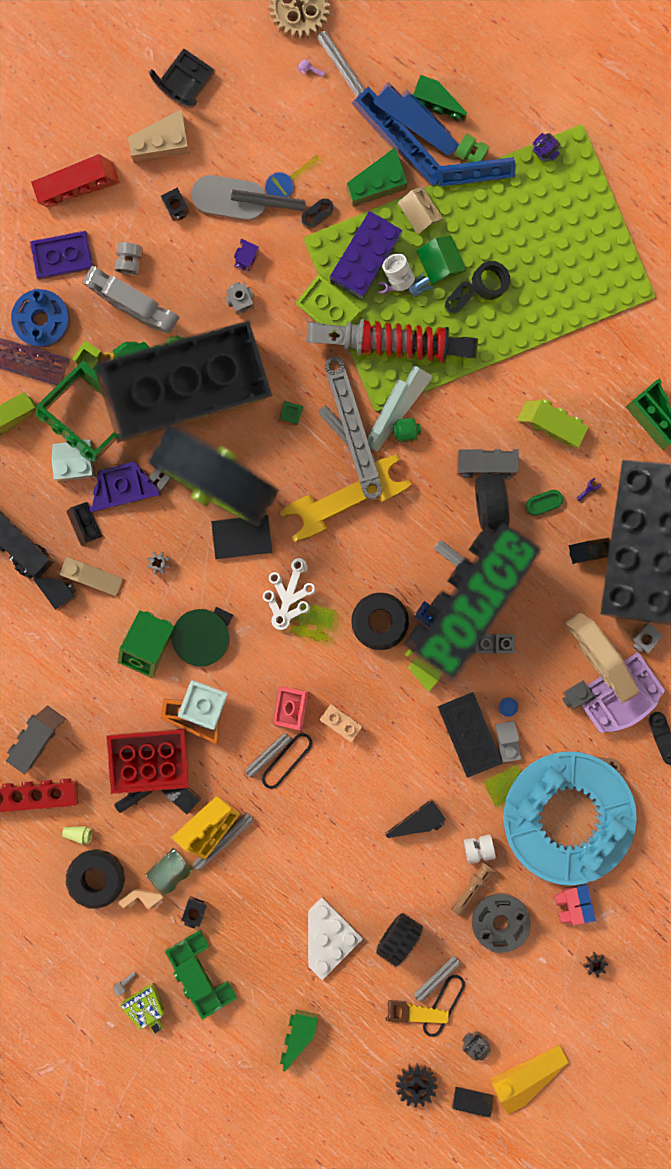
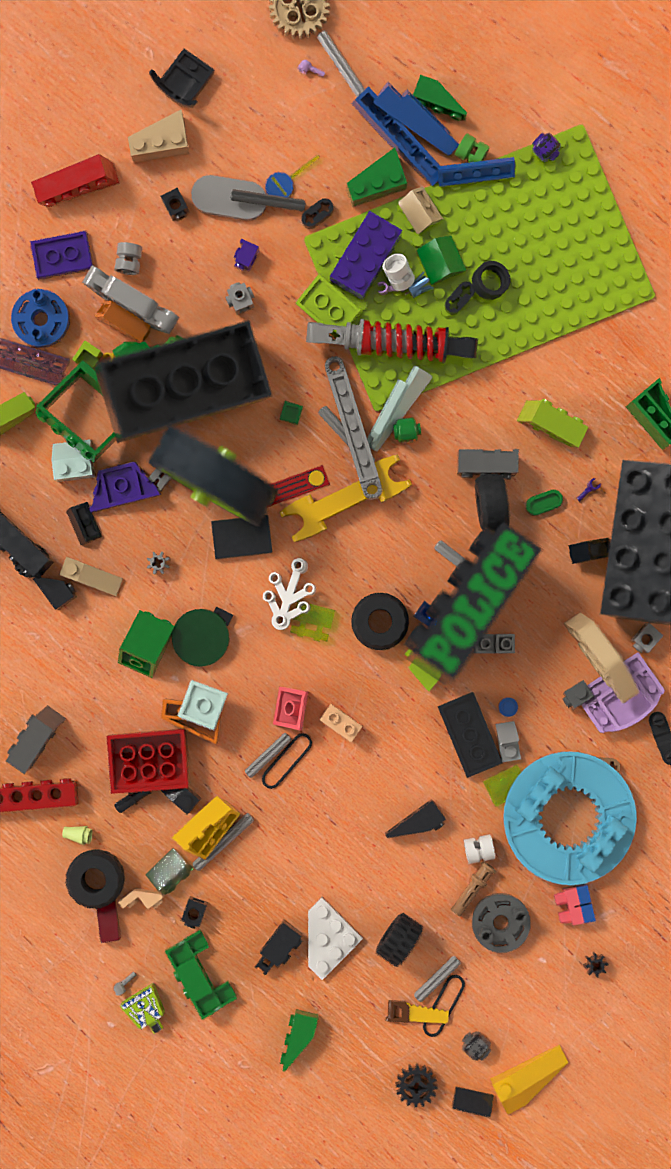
(108, 923): none -> dark red slope
(122, 320): none -> orange slope
(279, 946): none -> black brick
(300, 484): none -> red sticker

